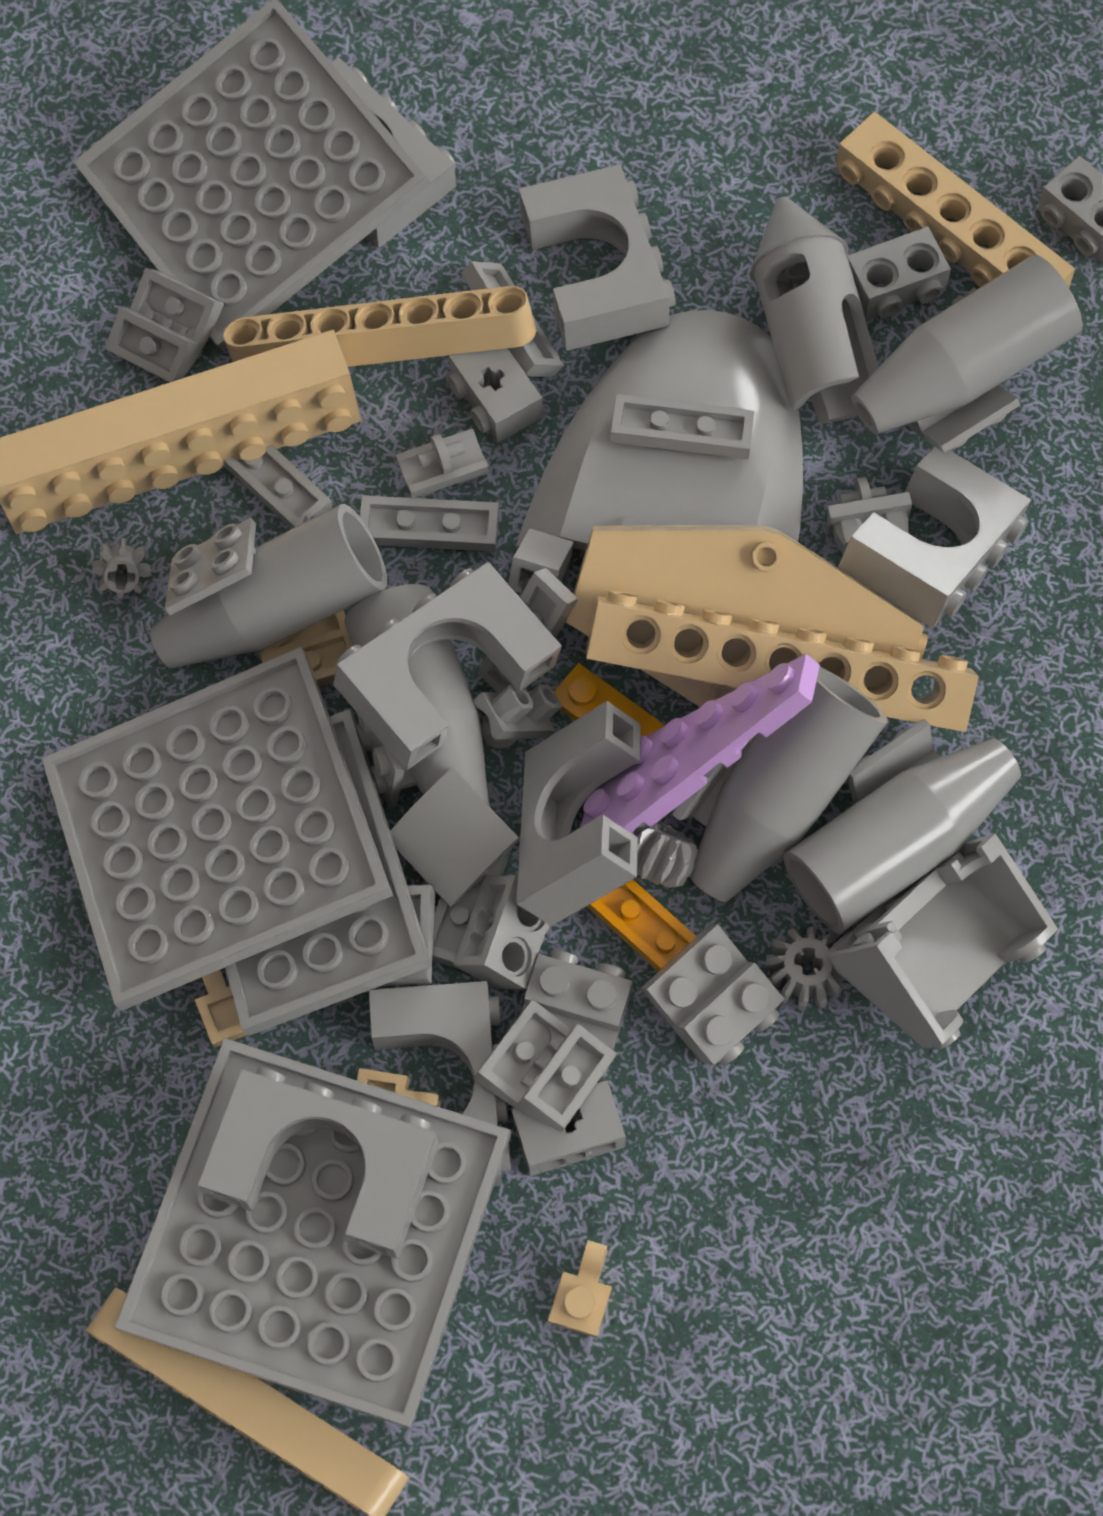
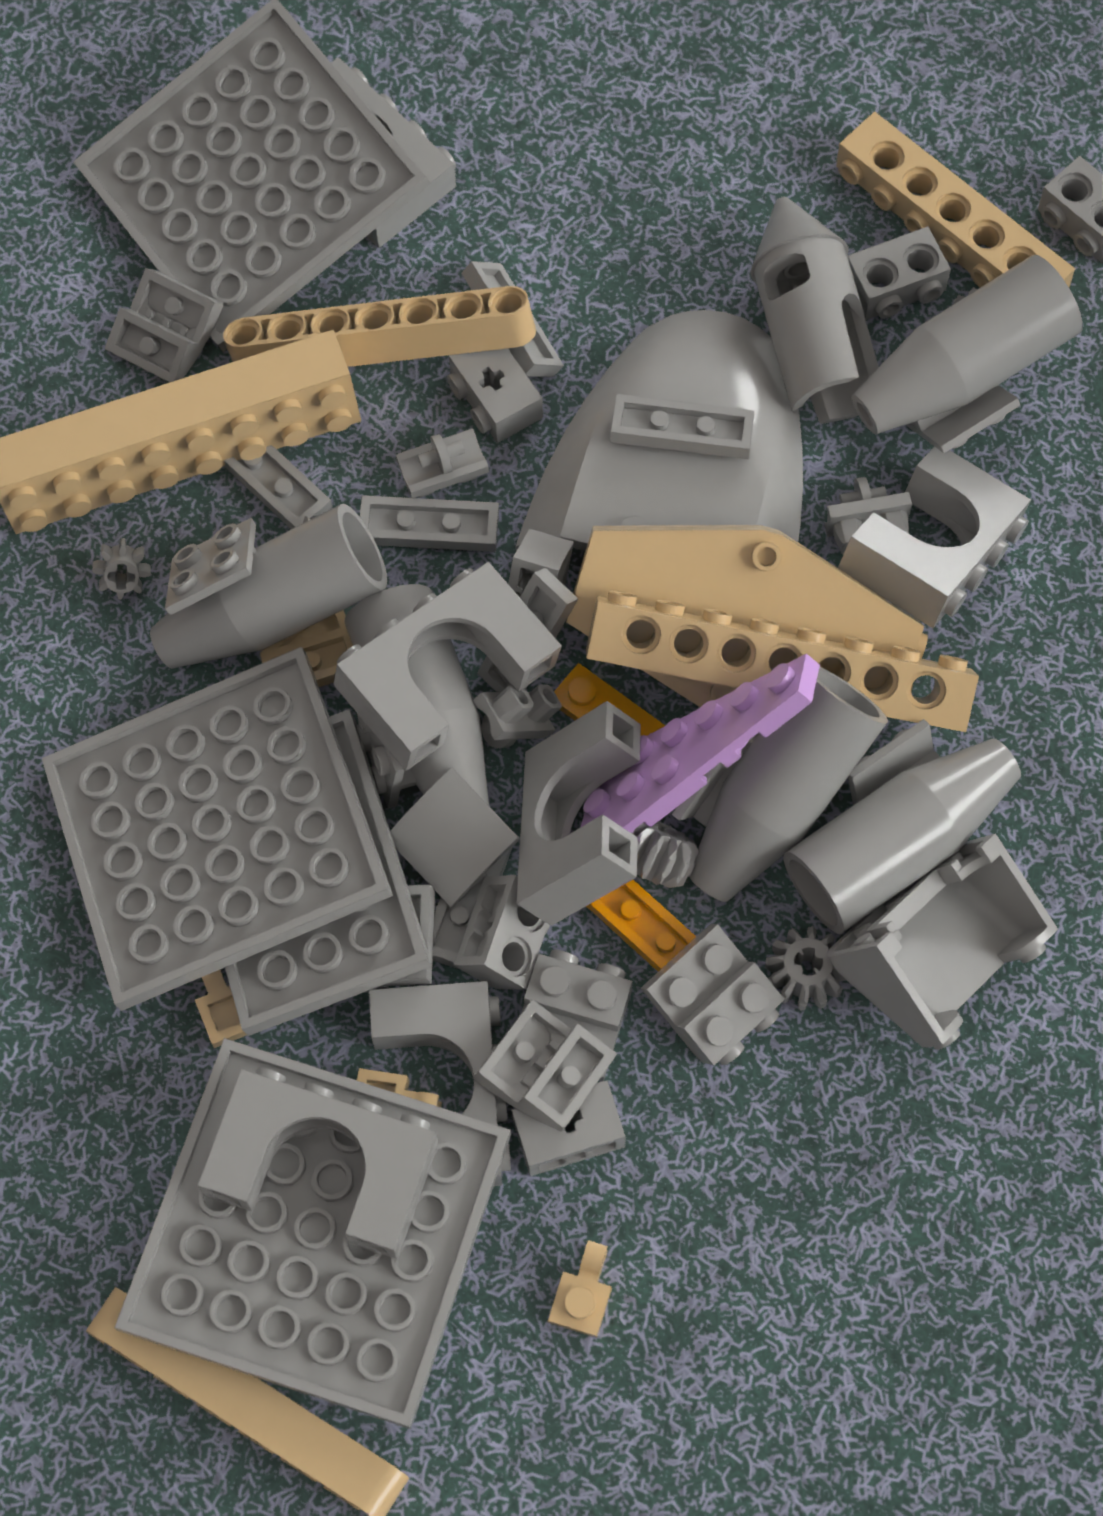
(600, 208): light grey arch -> none

